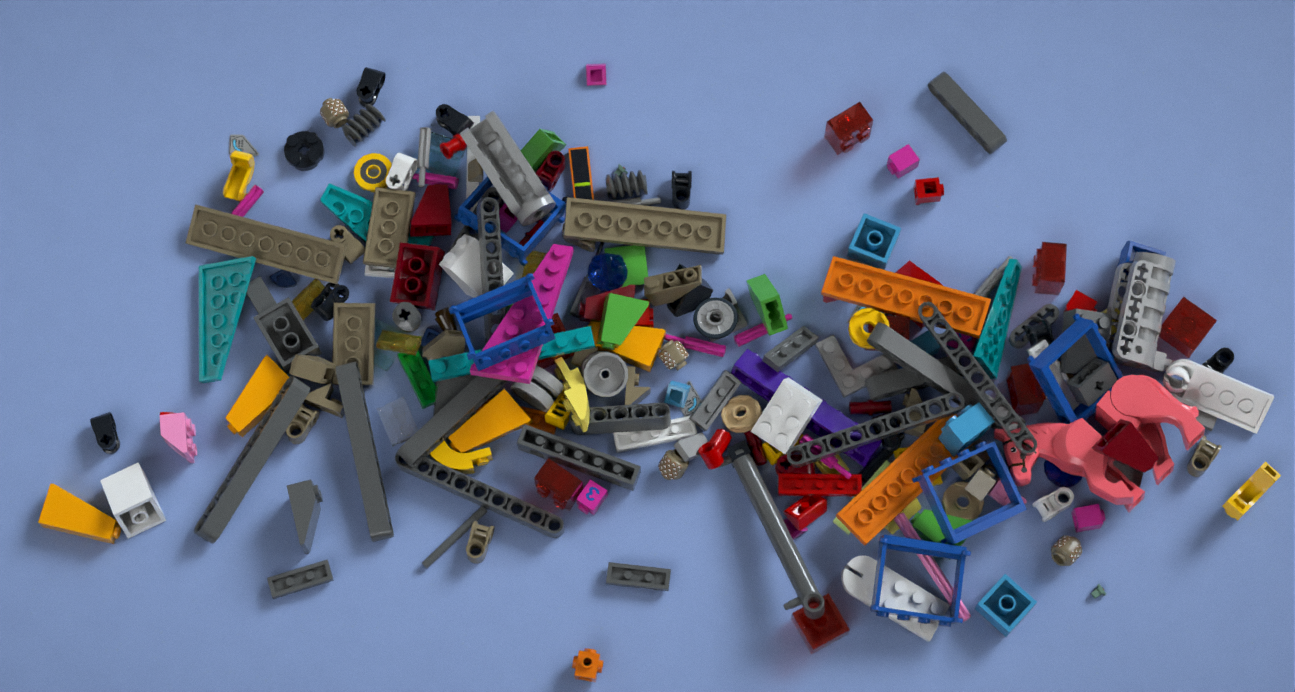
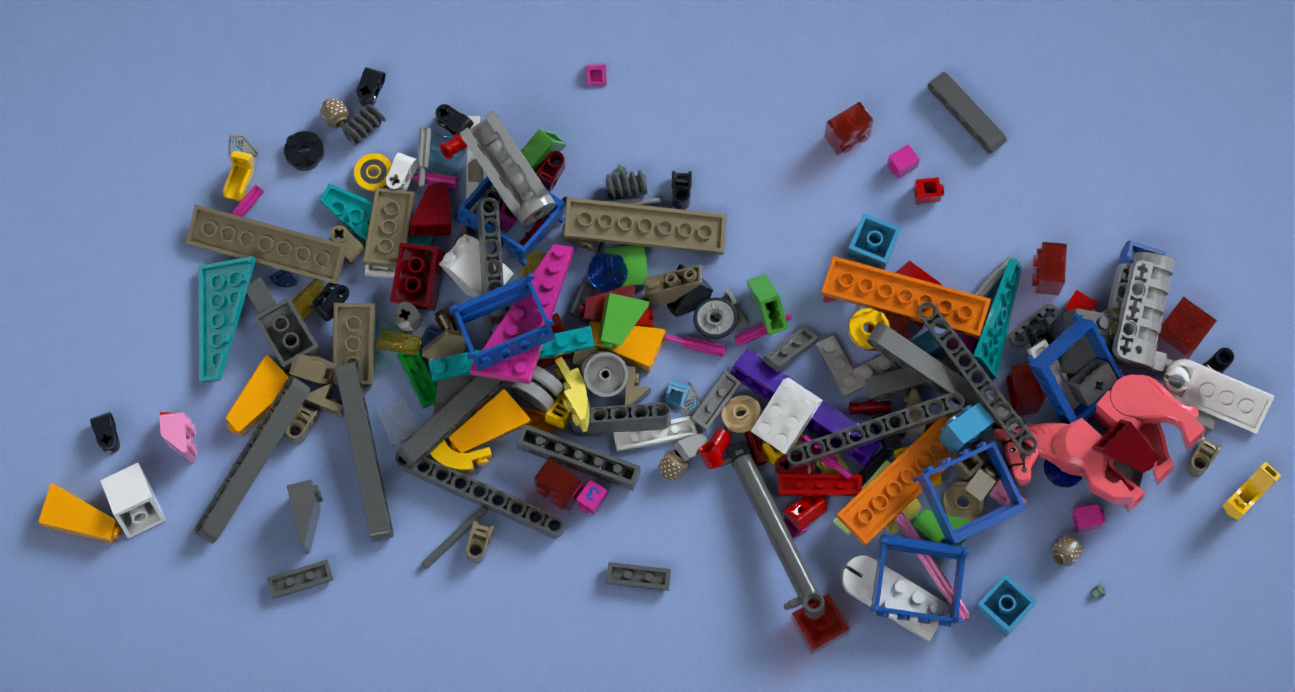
(581, 173): black tile -> none
(590, 672): orange brick -> none
(673, 355): dark tan head -> none
(1050, 505): white piece -> none

